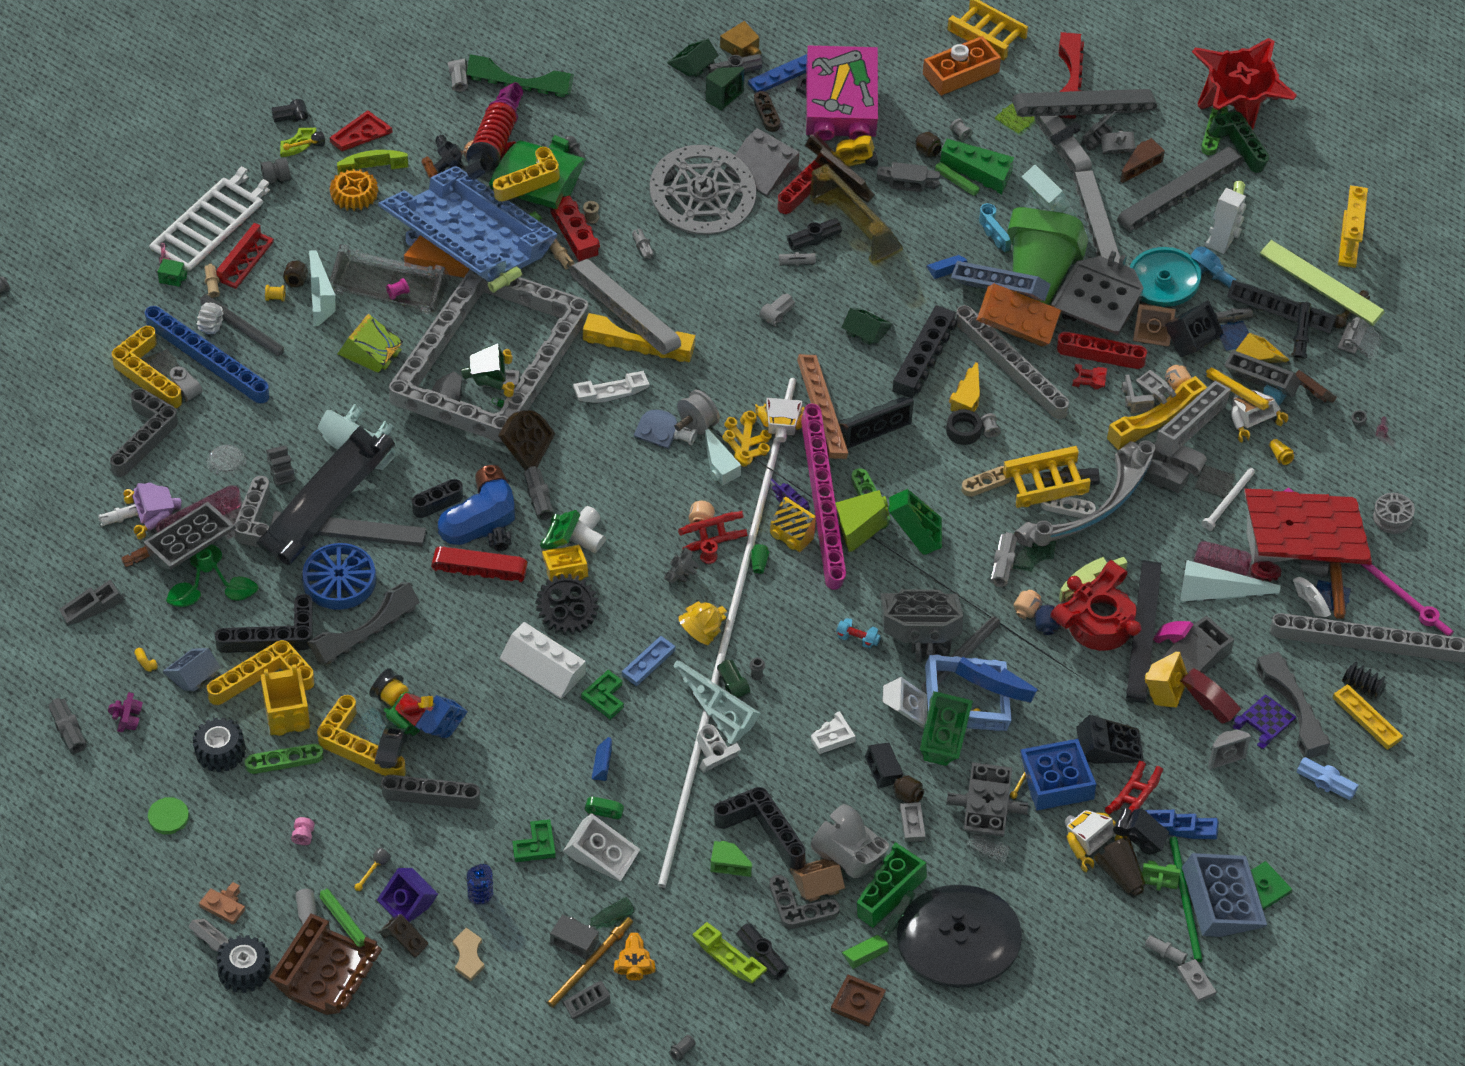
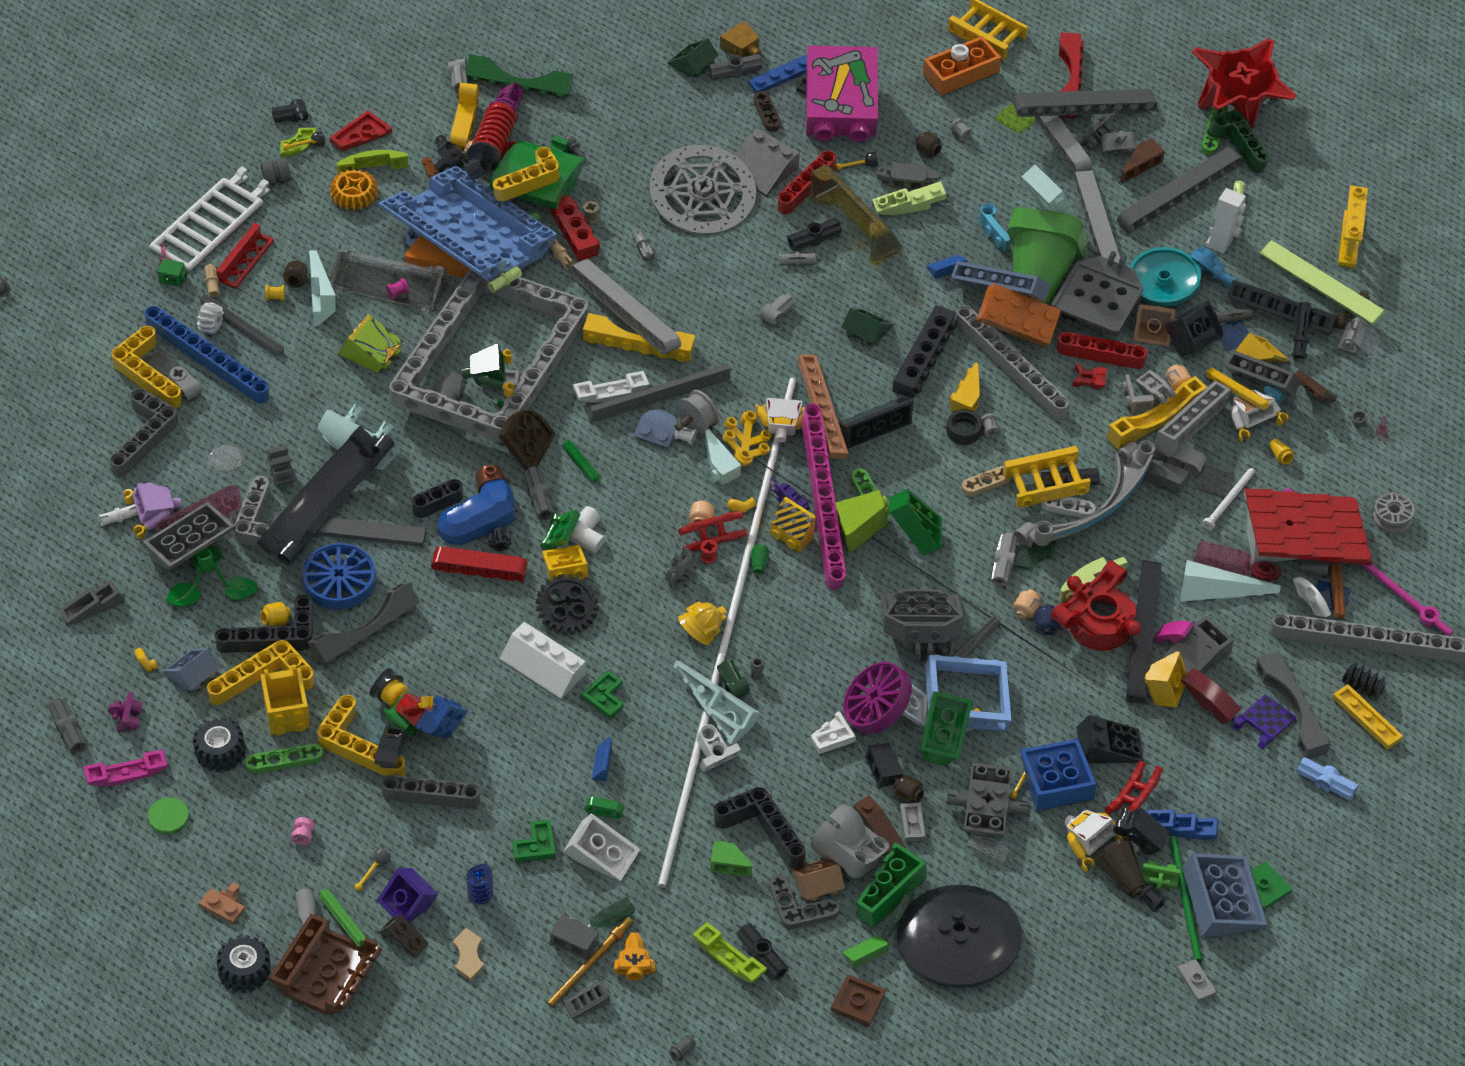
(125, 772): none -> dark pink slope
(135, 556): dark orange axle -> none
(208, 933): light grey plate -> none
(275, 614): none -> yellow head
(465, 114): none -> yellow beam
(581, 461): none -> green axle
(648, 661): medium blue plate -> none
(659, 393): none -> dark grey tile
(724, 86): dark green slope -> none
(736, 505): none -> yellow arm
(827, 156): dark brown wedge -> none
(857, 149): yellow brick -> none
(869, 638): medium azure piece -> none
(877, 700): none -> magenta piece
(877, 821): none -> reddish brown slope
(907, 202): none -> yellowish green slope
(957, 179): bright green axle -> none
(978, 164): green wedge -> none
(1001, 683): blue slope -> none
(1065, 133): black axle -> none
(1152, 898): none -> black bush
(1166, 950): light grey pin -> none
(1229, 748): light grey slope -> none

